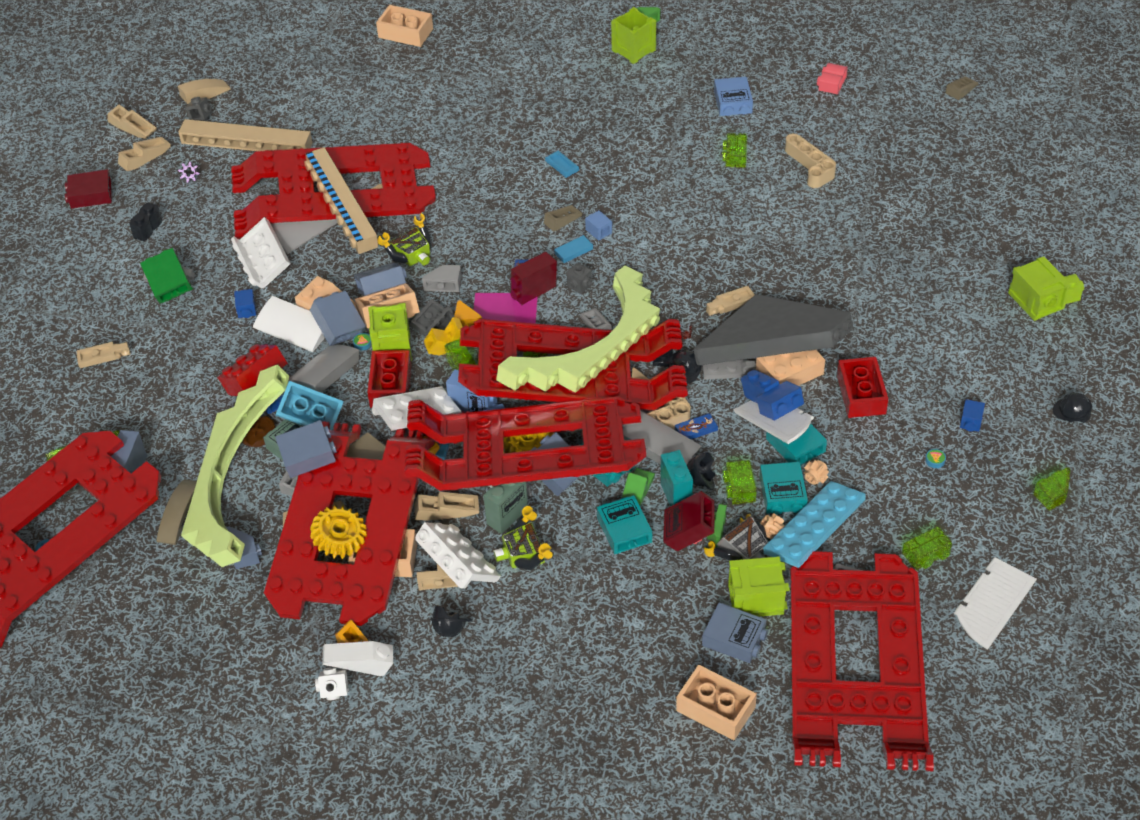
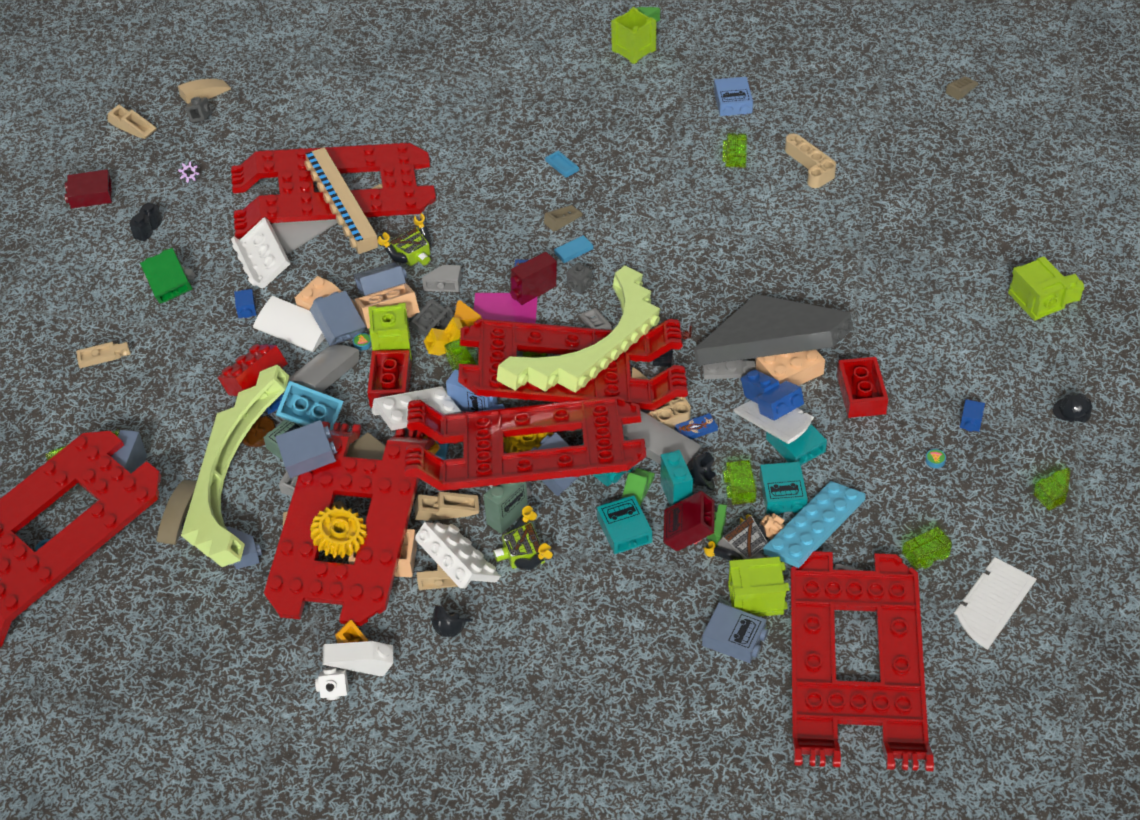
(142, 153): tan slope -> none
(242, 136): tan brick -> none
(404, 25): light nougat brick -> none
(598, 225): medium blue brick -> none
(687, 359): black piece -> none
(716, 702): light nougat brick -> none
(729, 301): tan hinge -> none
(816, 472): light nougat gear -> none
(832, 78): coral brick -> none

